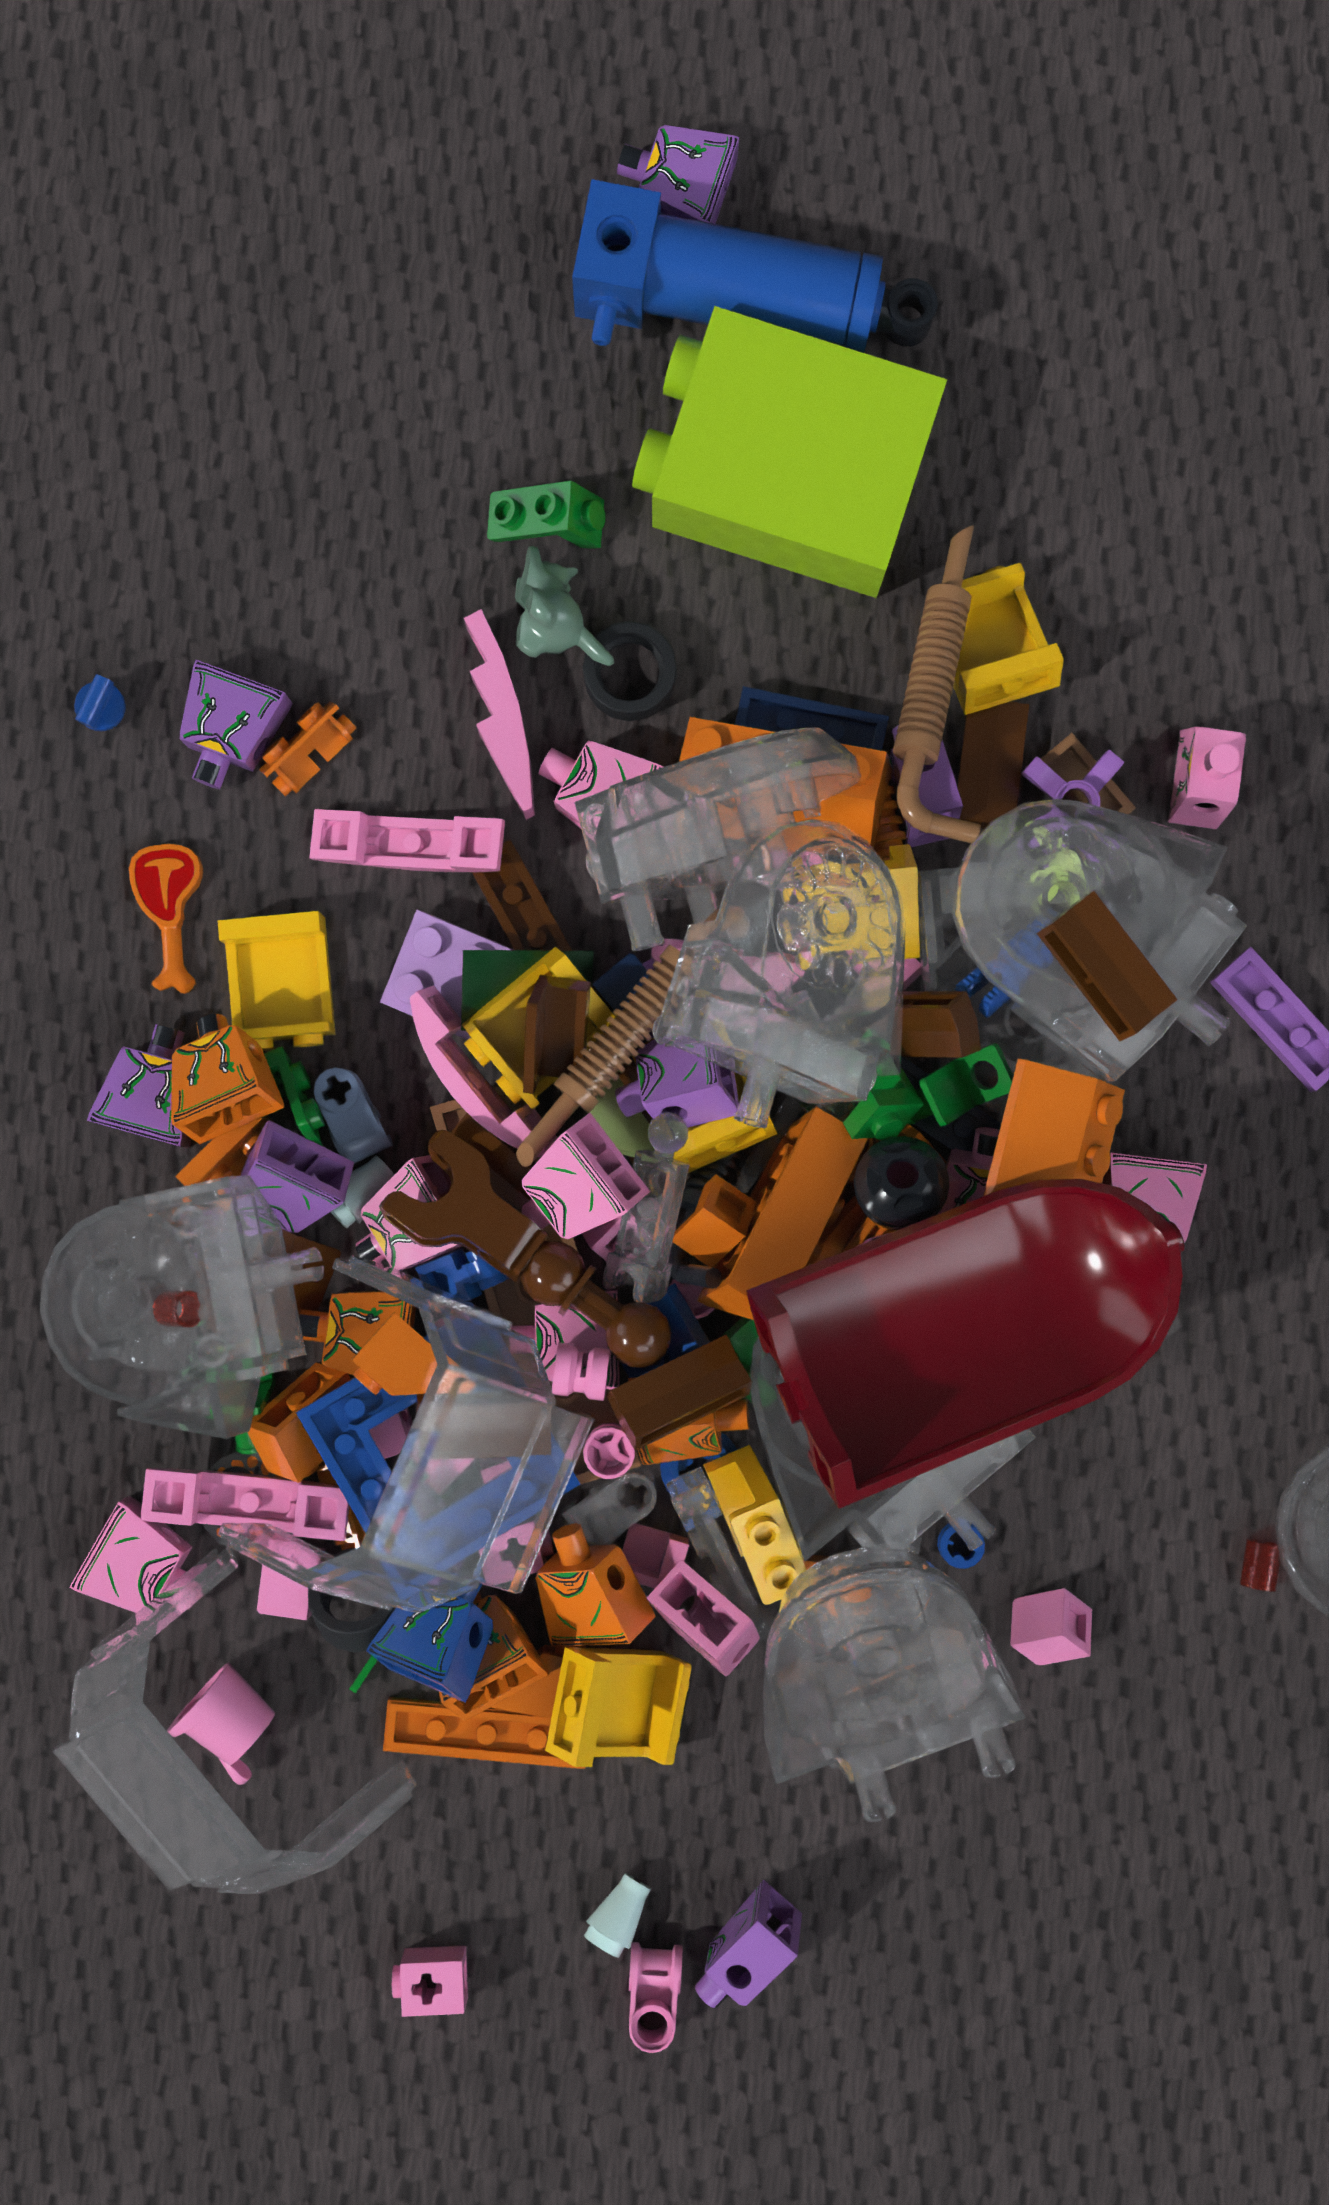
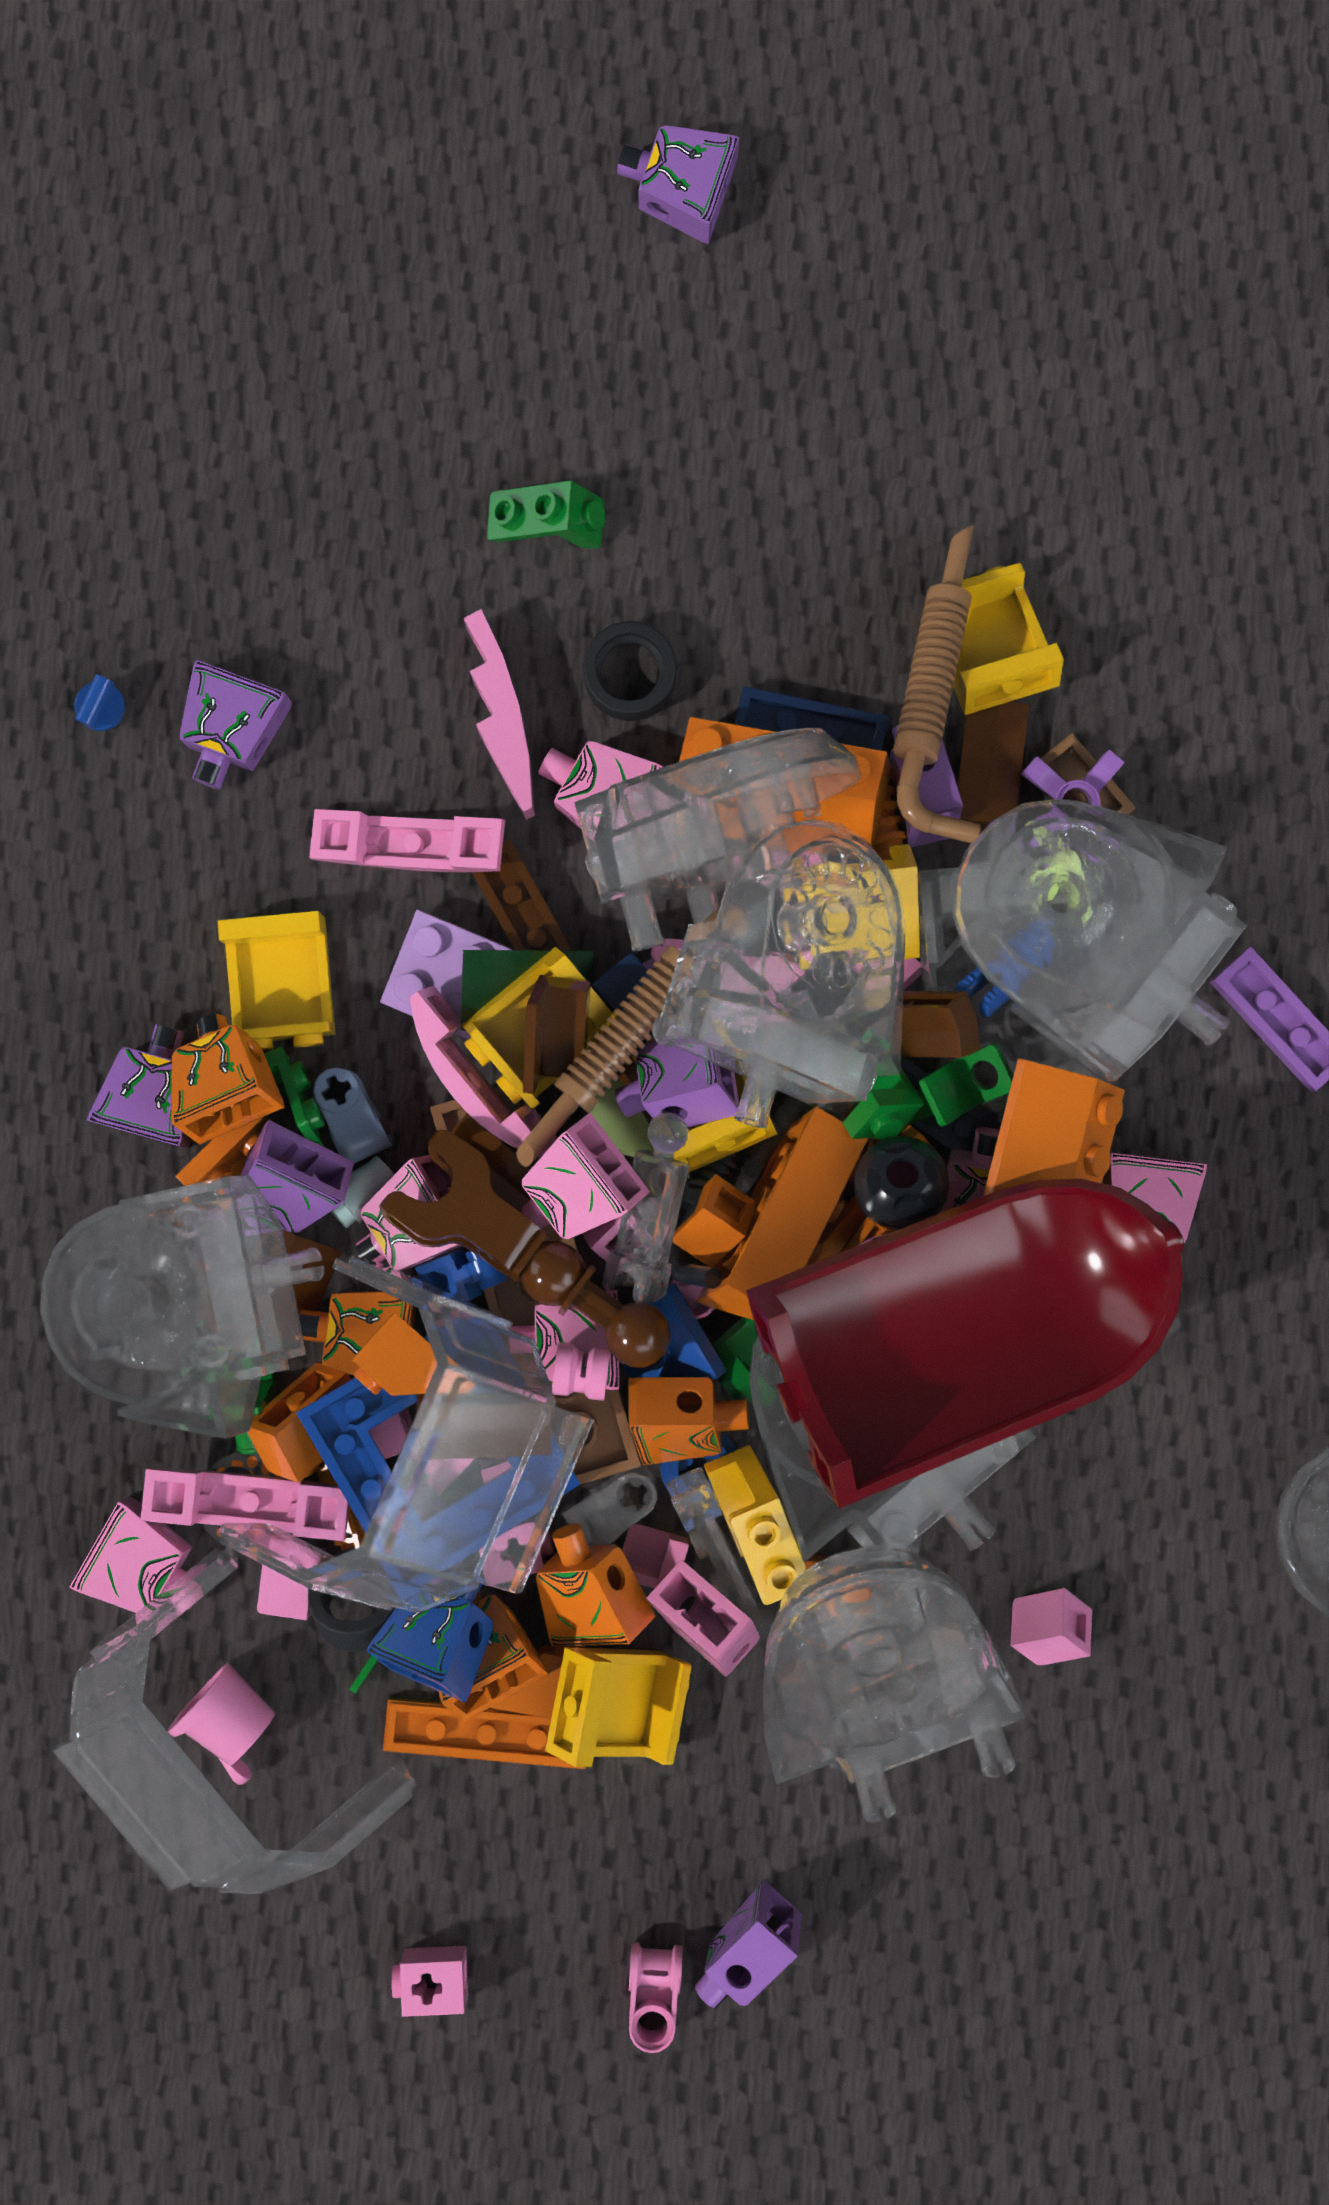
(162, 883): orange piece -> none
(166, 1309): clear red hinge -> none
(317, 732): orange hinge -> none
(551, 615): sand green animal -> none
(606, 1458): bright pink wheel -> none
(617, 1917): light aqua cone -> none
(680, 1392): reddish brown piece -> none
(681, 268): blue piece -> none
(789, 449): lime brick -> none
(956, 1559): blue bush -> none
(1107, 966): reddish brown piece -> none
(1206, 772): bright pink torso -> none
(1260, 1565): clear red hinge -> none

